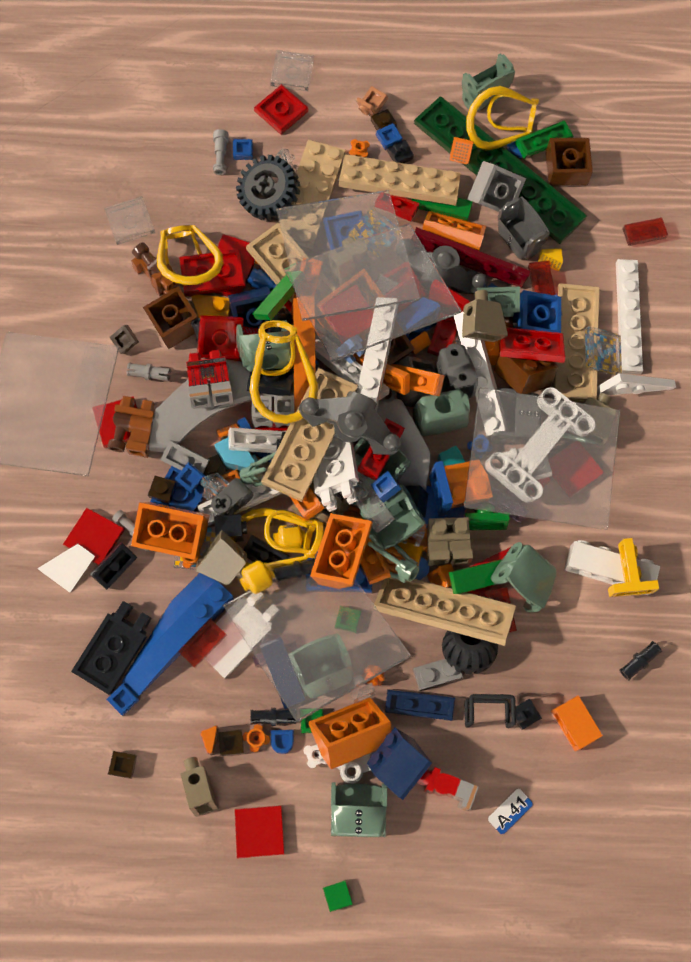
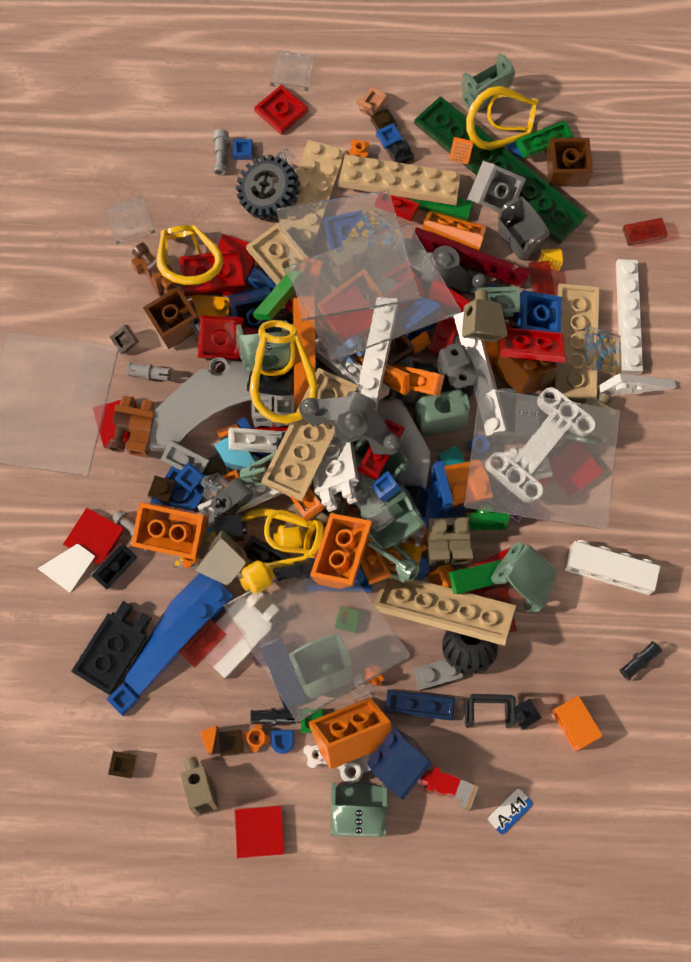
(208, 372): hips -> none
(337, 896): green tile -> none
(631, 573): yellow bracket -> none

